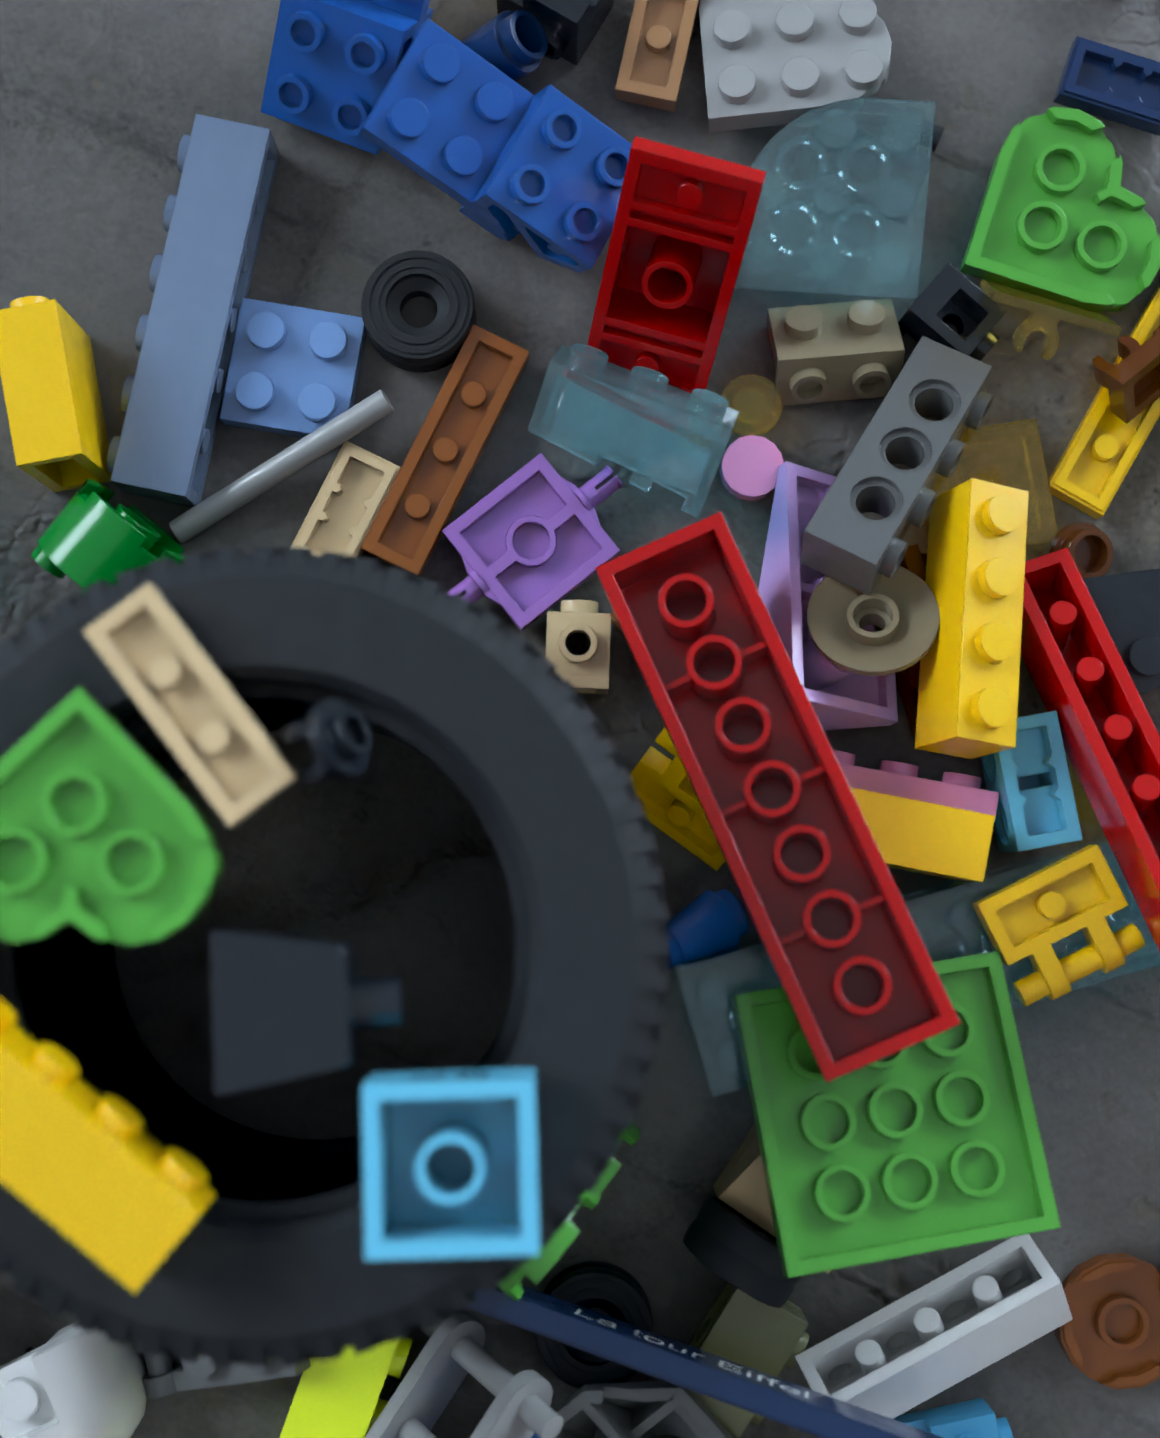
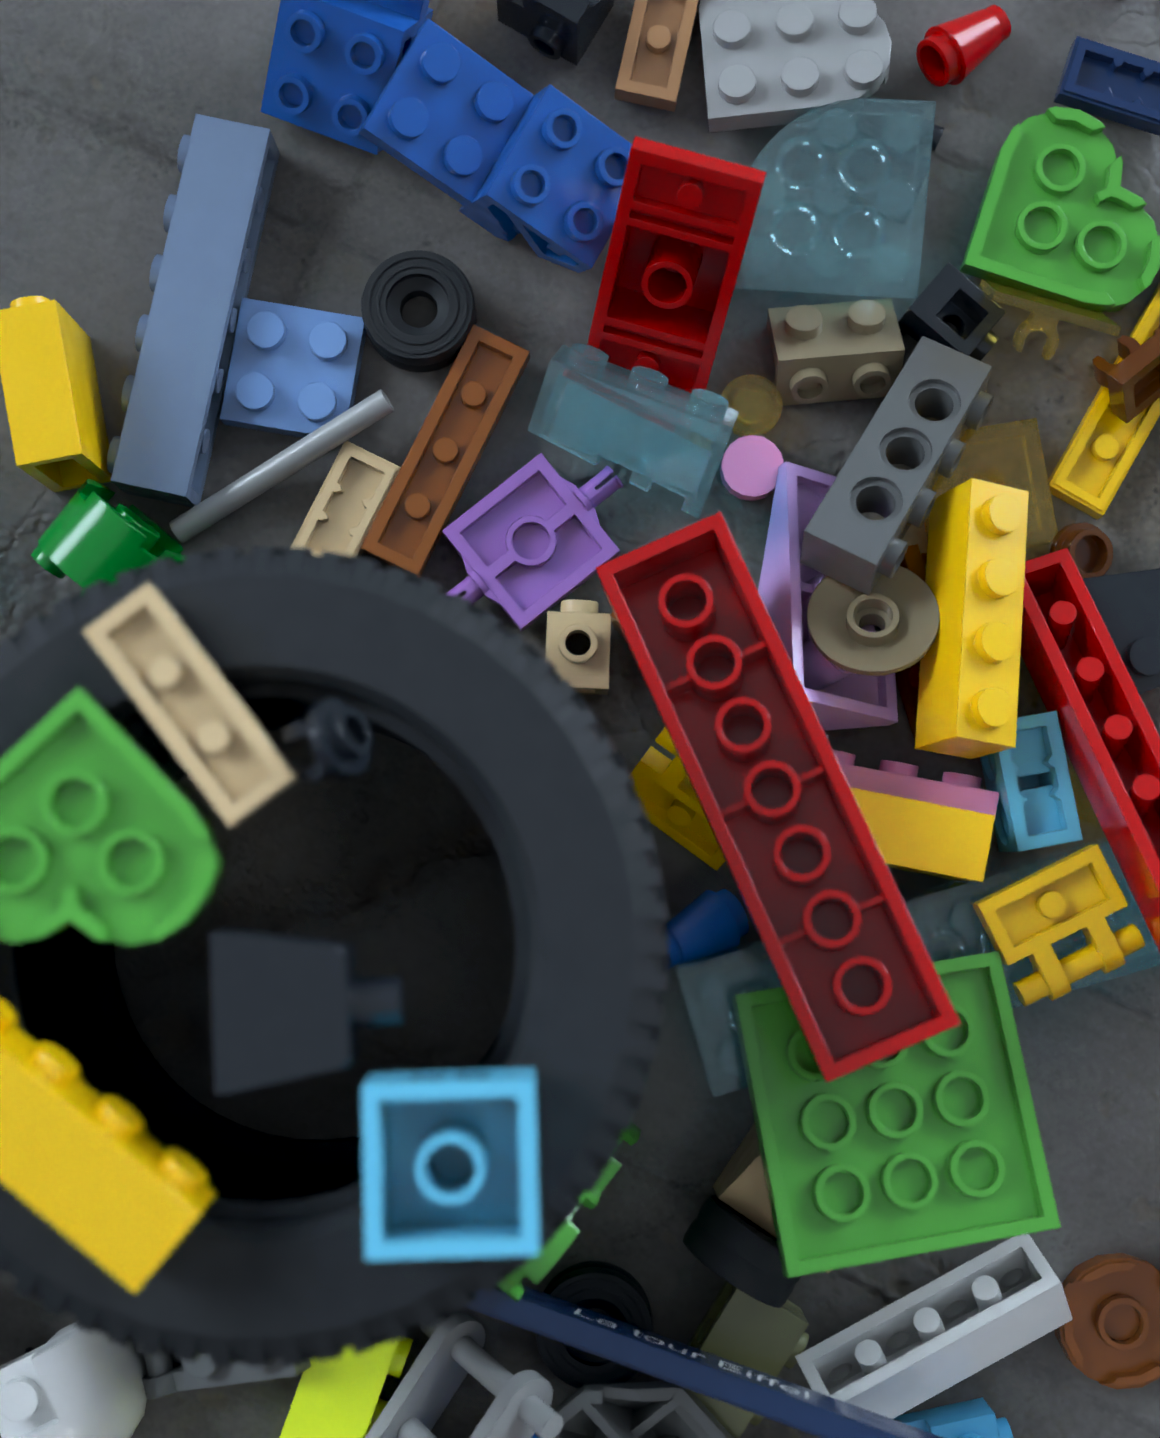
(510, 42): dark blue brick -> none
(961, 45): none -> red cone

